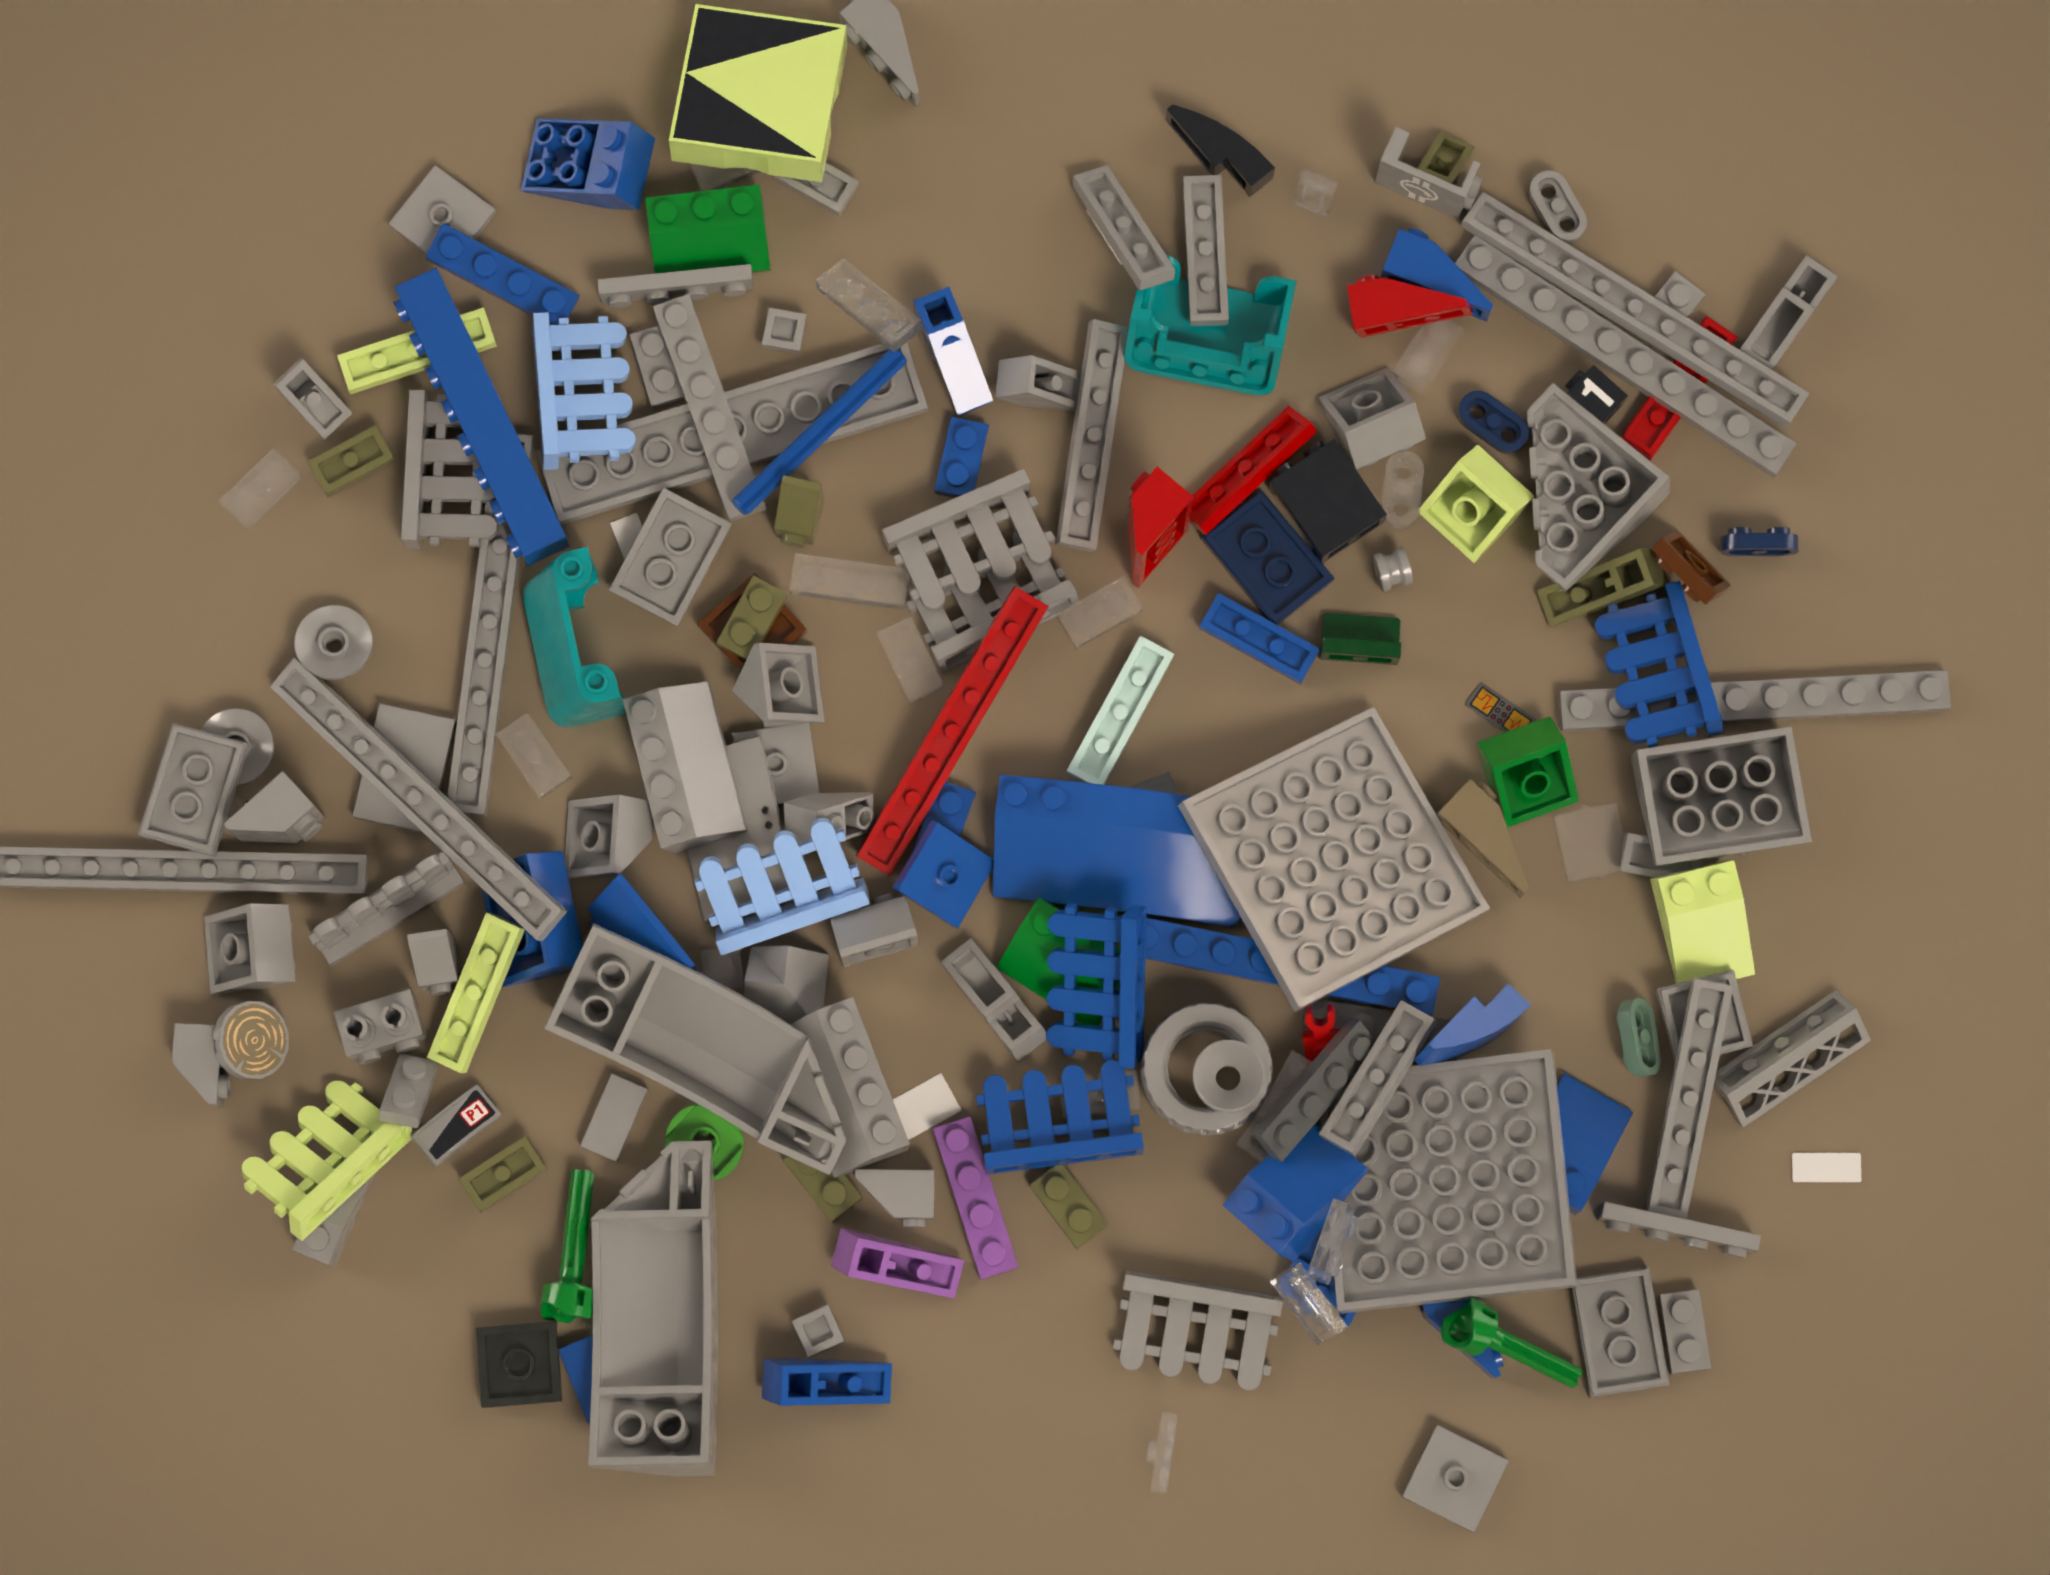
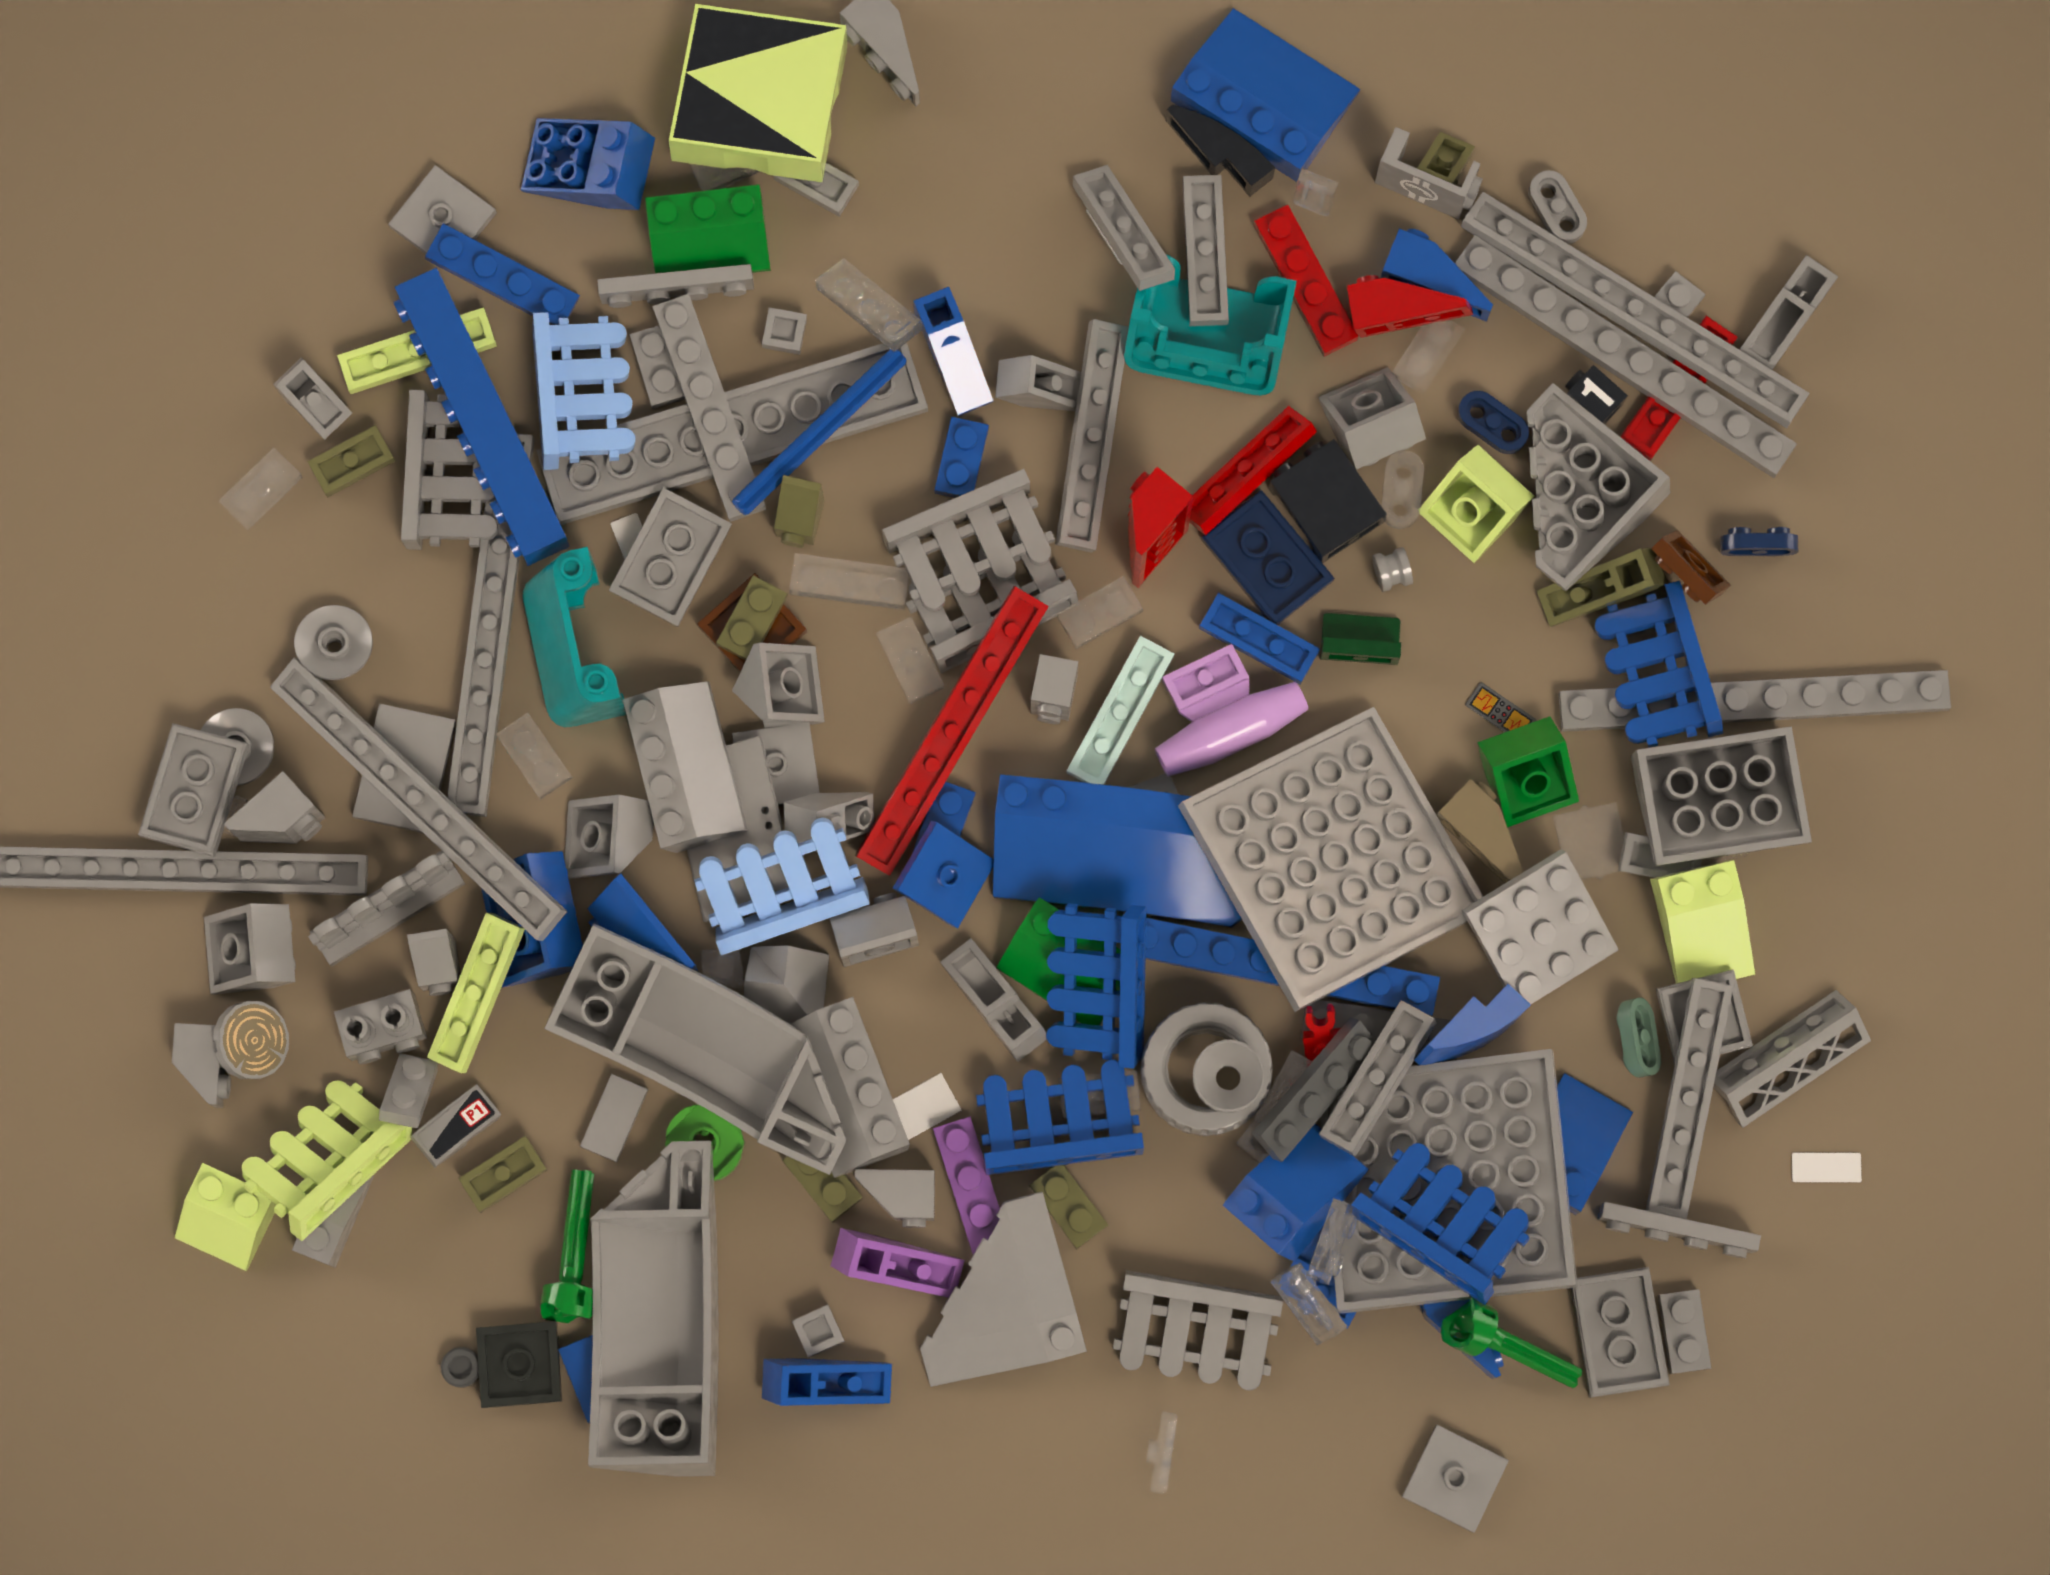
(224, 1217): none -> yellowish green slope
(460, 1367): none -> dark grey tile
(1011, 1304): none -> light grey slope
(1054, 689): none -> light grey brick
(1222, 713): none -> lavender plate
(1265, 92): none -> blue slope
(1313, 291): none -> red plate
(1452, 1240): none -> blue fence
(1540, 928): none -> light grey plate

